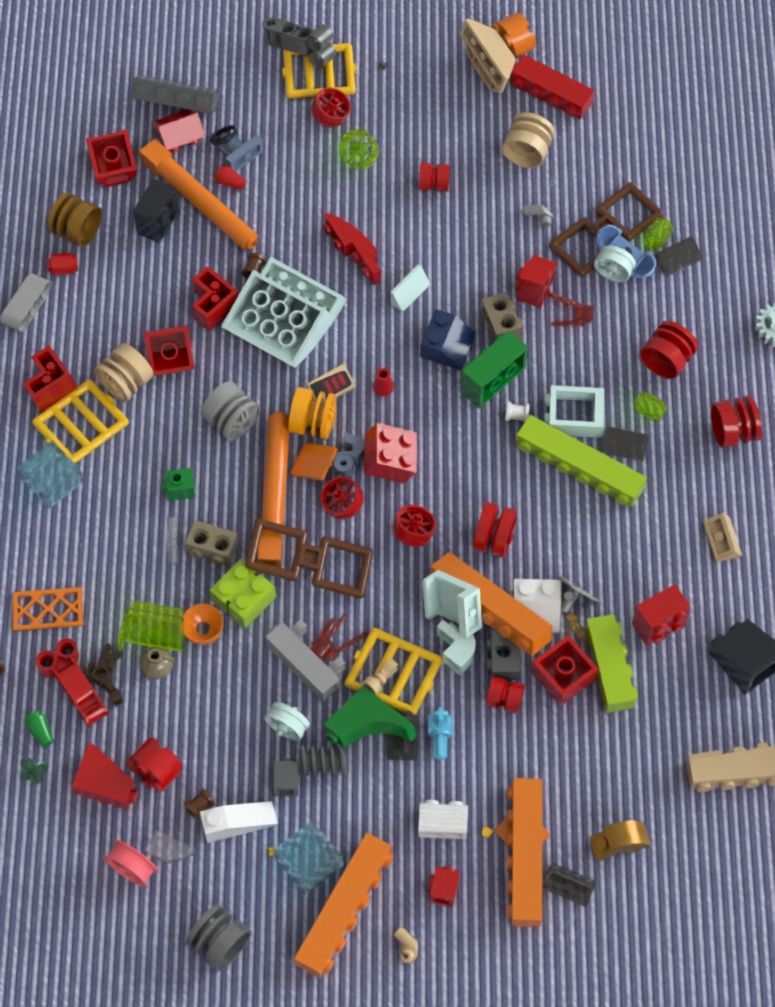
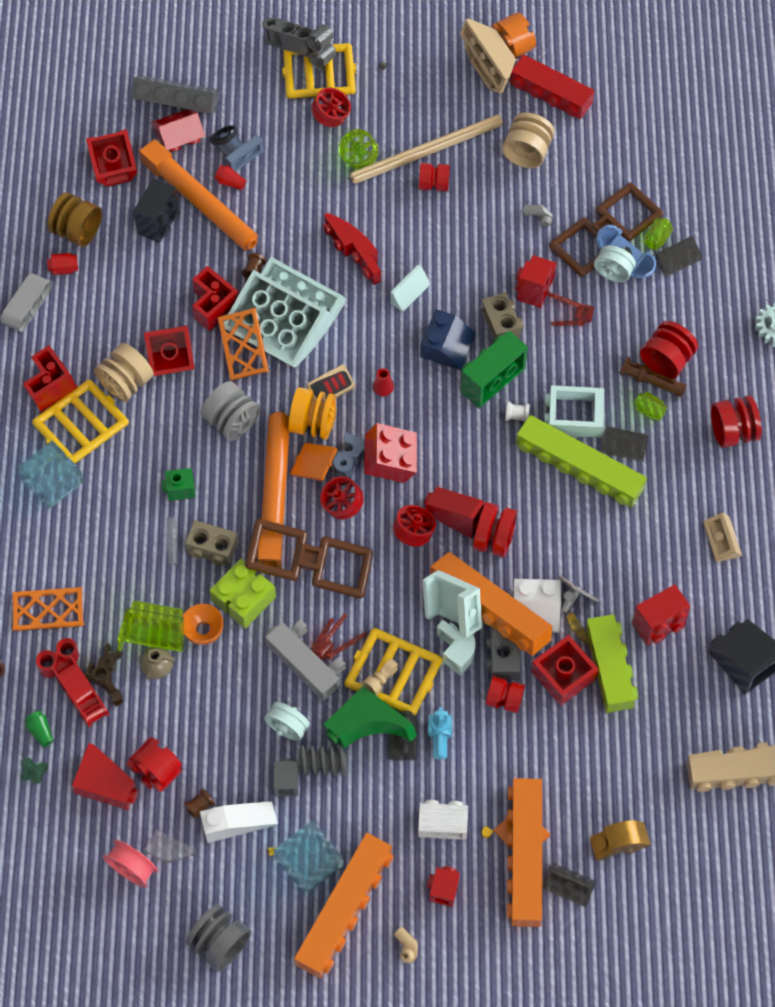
(226, 337): none -> orange window
(426, 149): none -> tan axle
(455, 510): none -> red slope
(643, 373): none -> reddish brown pin

